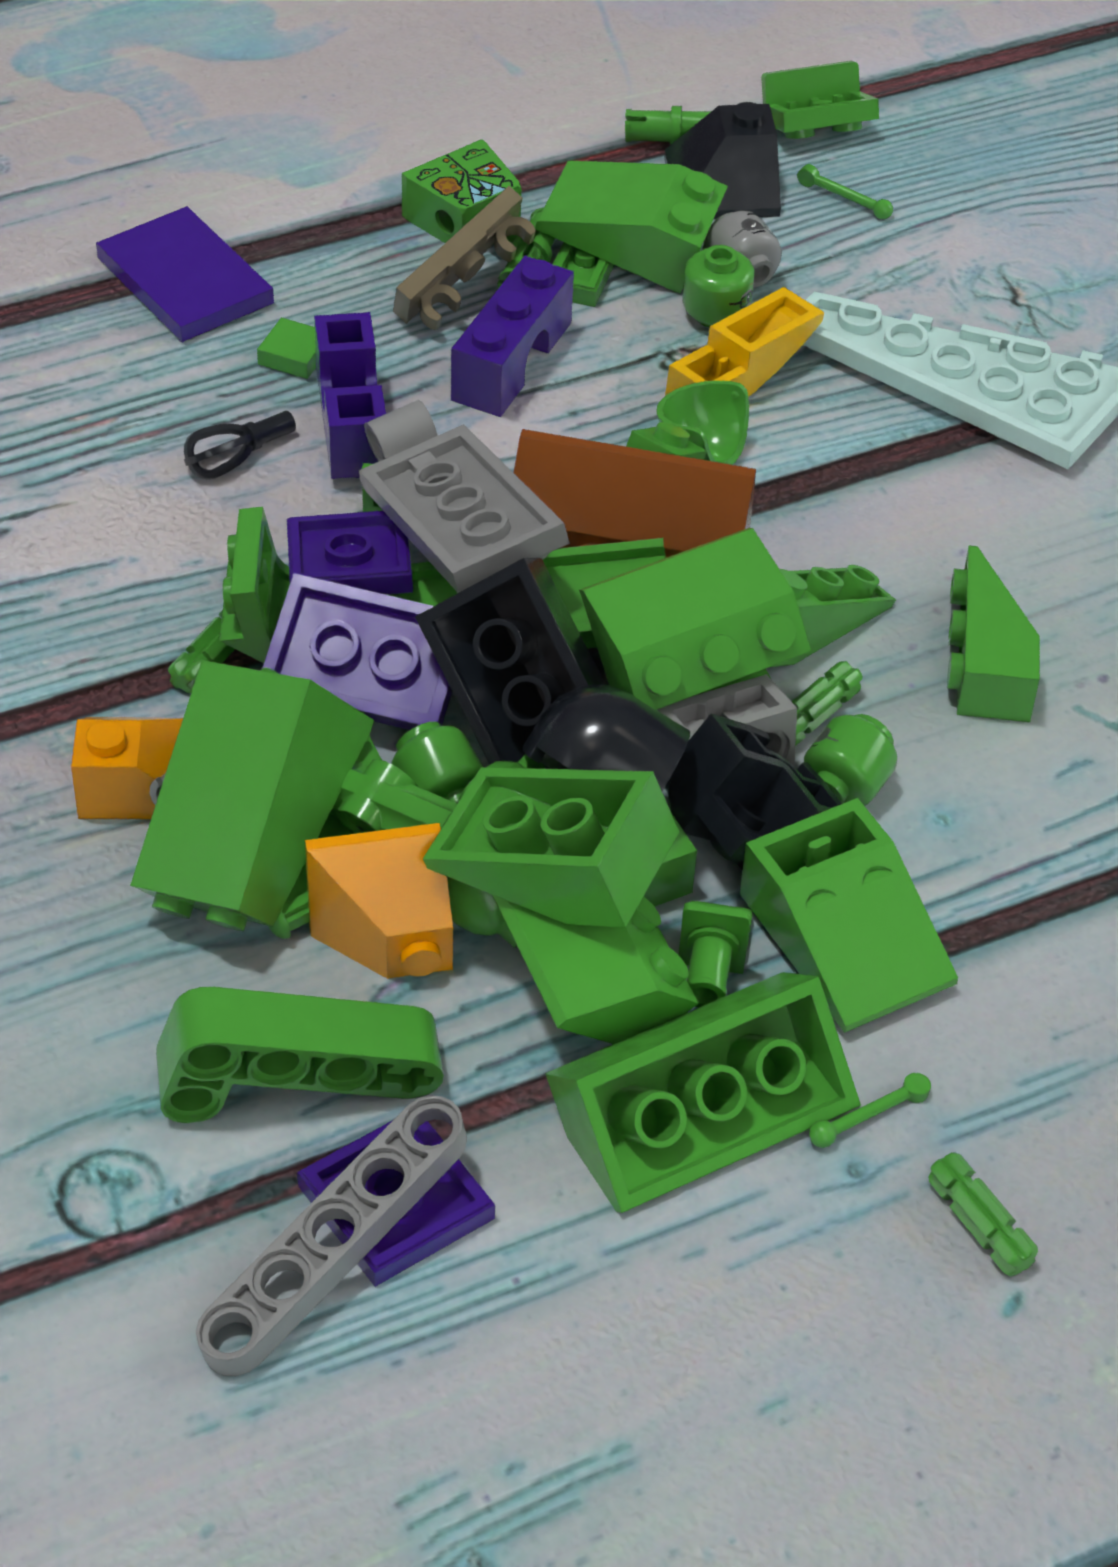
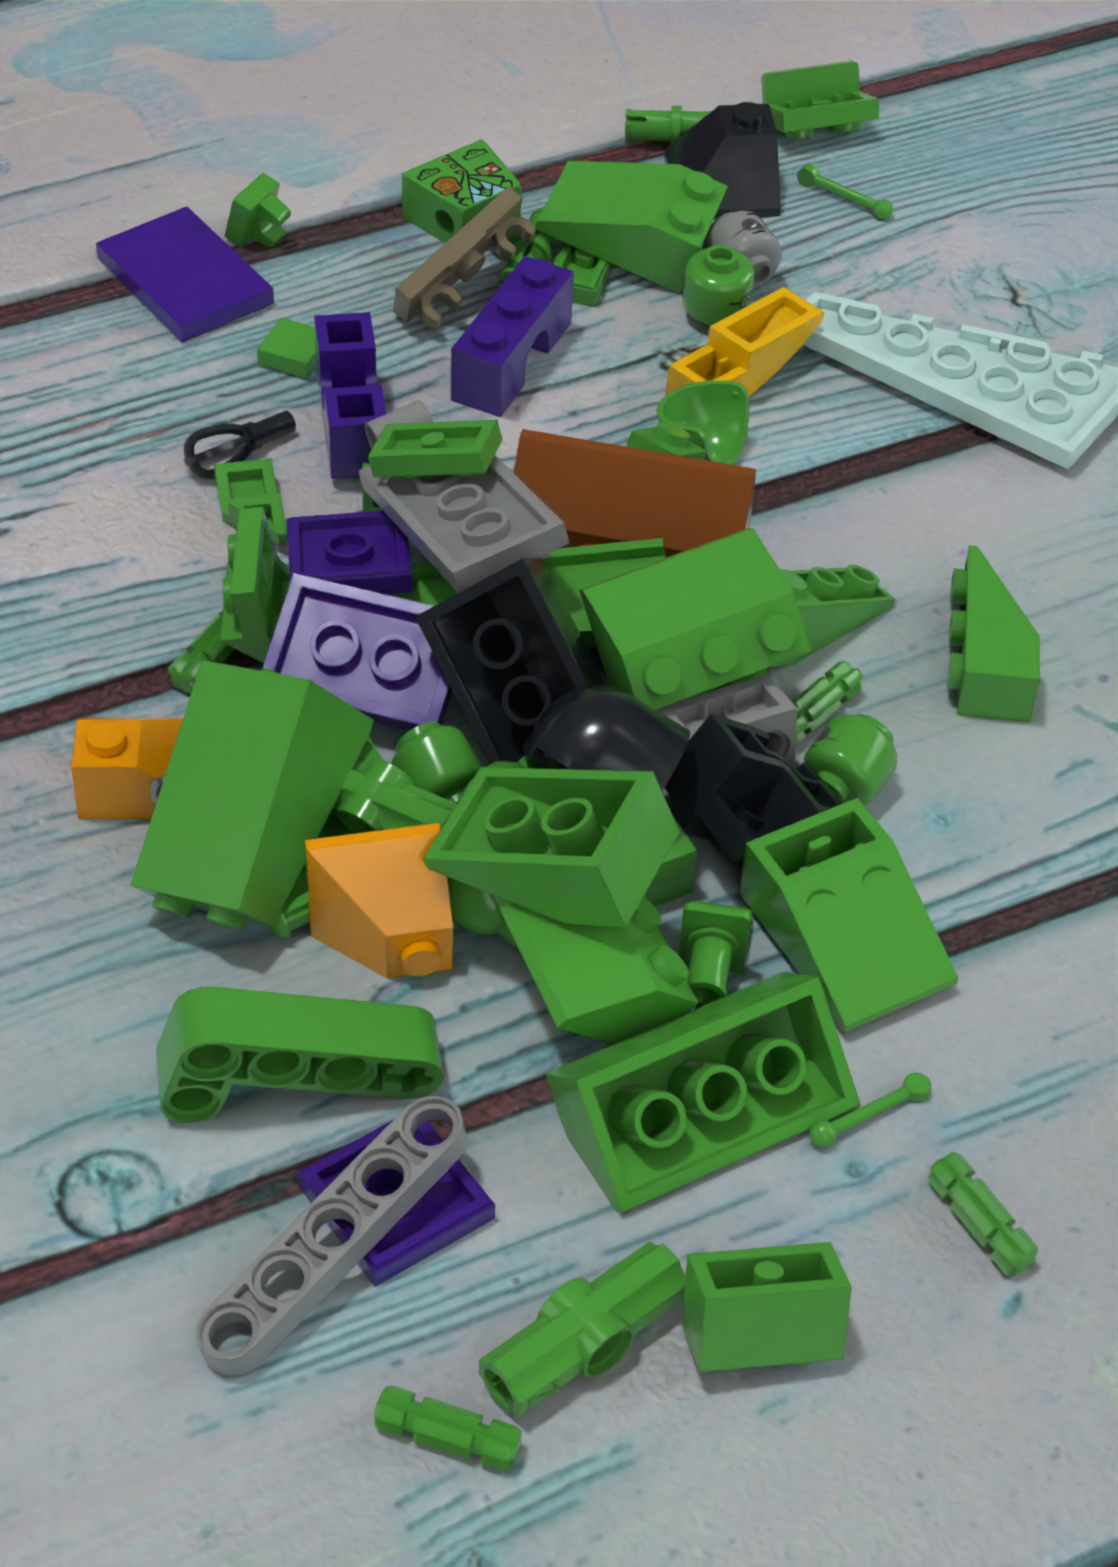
(249, 486): none -> bright green slope
(257, 214): none -> bright green tile
(435, 449): none -> bright green plate
(447, 1428): none -> bright green axle
(583, 1328): none -> bright green piece
(765, 1306): none -> bright green brick

